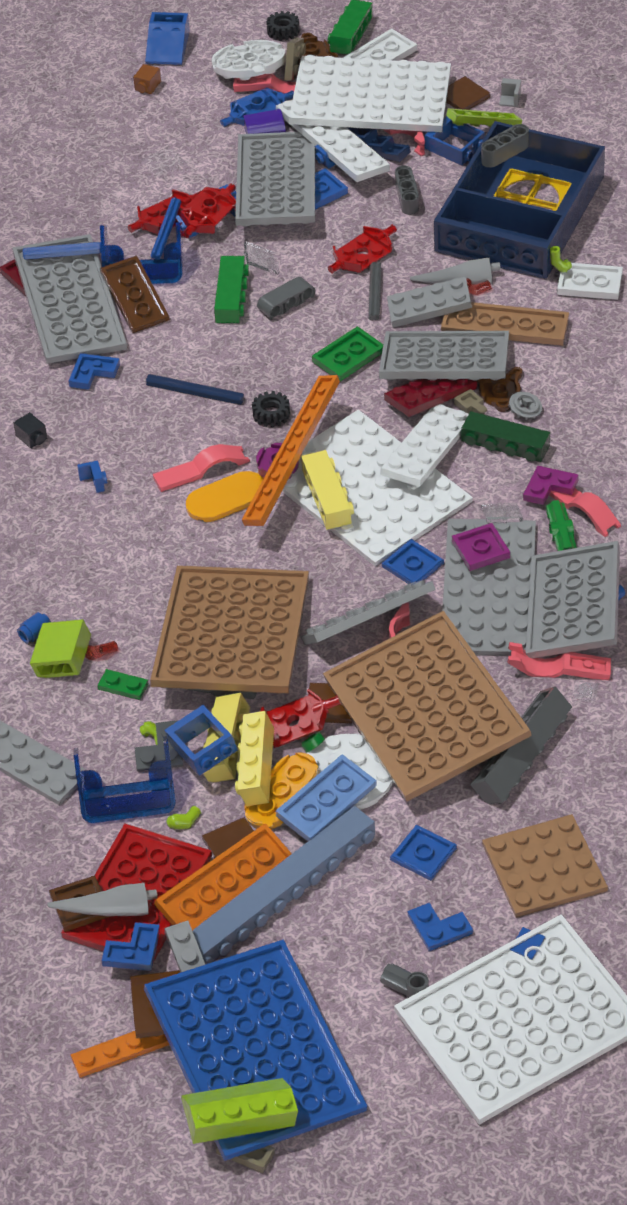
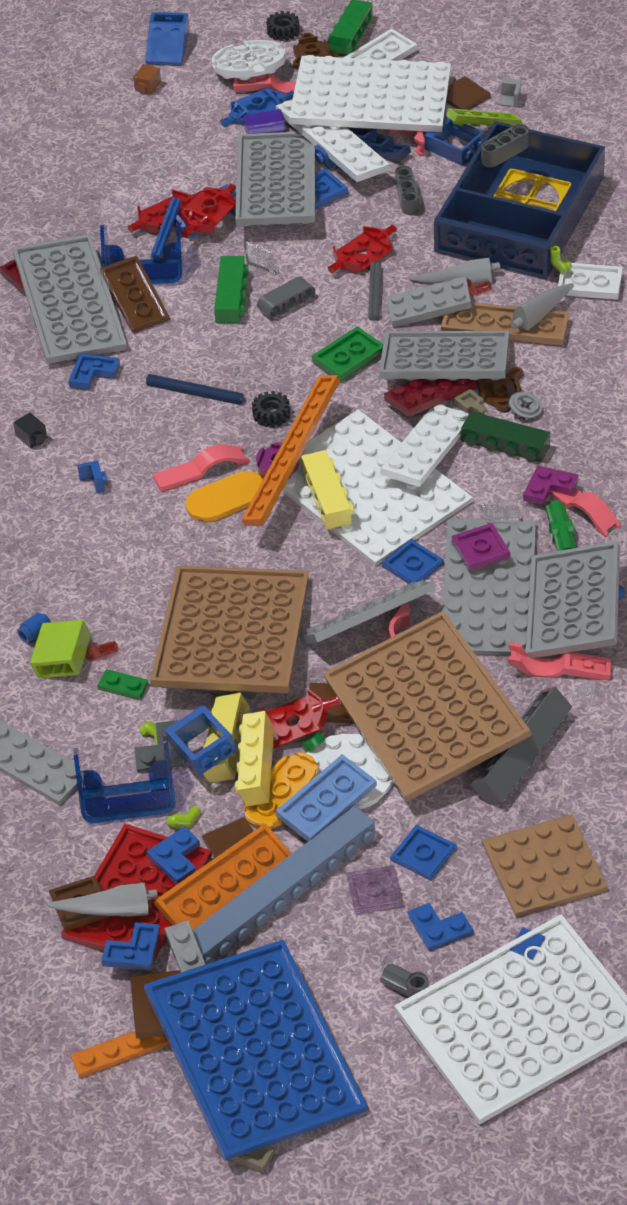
(61, 250): blue axle -> none
(171, 853): none -> blue plate
(240, 1110): lime slope -> none
(295, 50): dark tan plate -> none
(374, 889): none -> clear purple tile
(538, 307): none -> light grey piece

